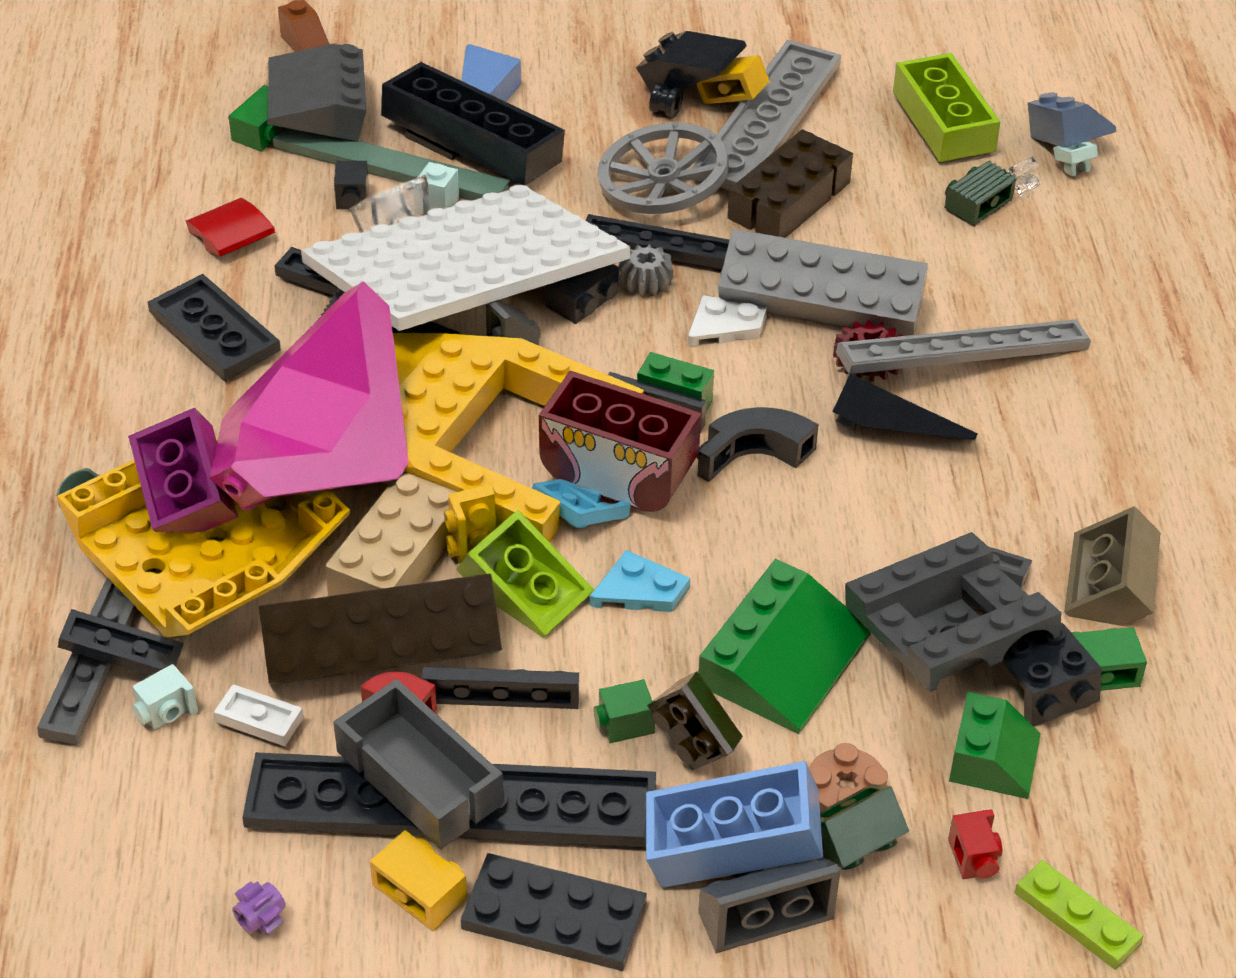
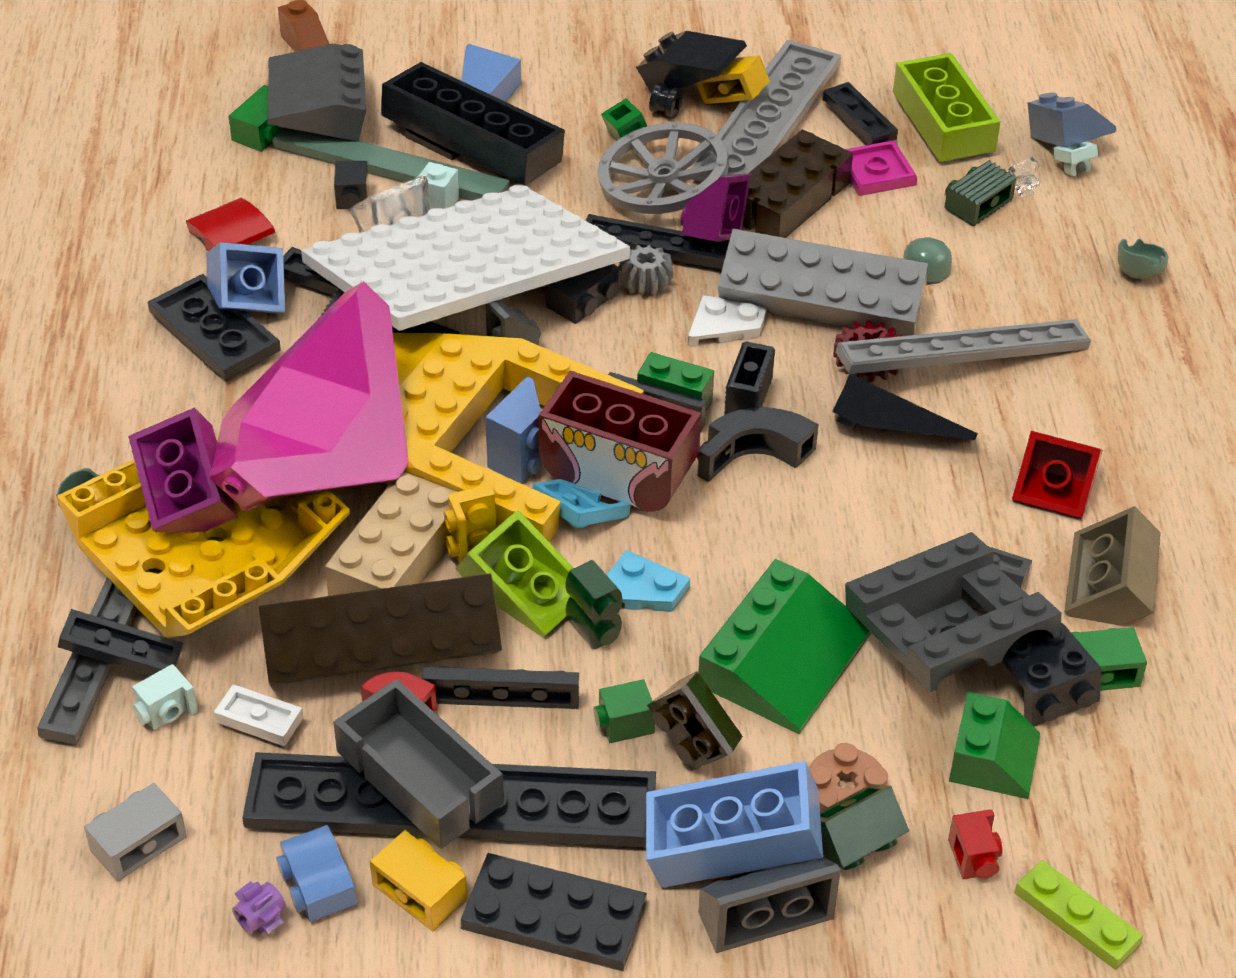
(135, 831): none -> light grey brick
(246, 277): none -> medium blue slope
(317, 873): none -> medium blue brick
(514, 434): none -> medium blue slope
(593, 604): none -> dark green brick
(623, 119): none -> green brick
(717, 209): none -> magenta slope
(749, 377): none -> black brick
(860, 114): none -> black plate
(880, 168): none -> dark pink tile
(932, 252): none -> sand green hair
(1057, 474): none -> red slope
(1141, 259): none -> sand green hair

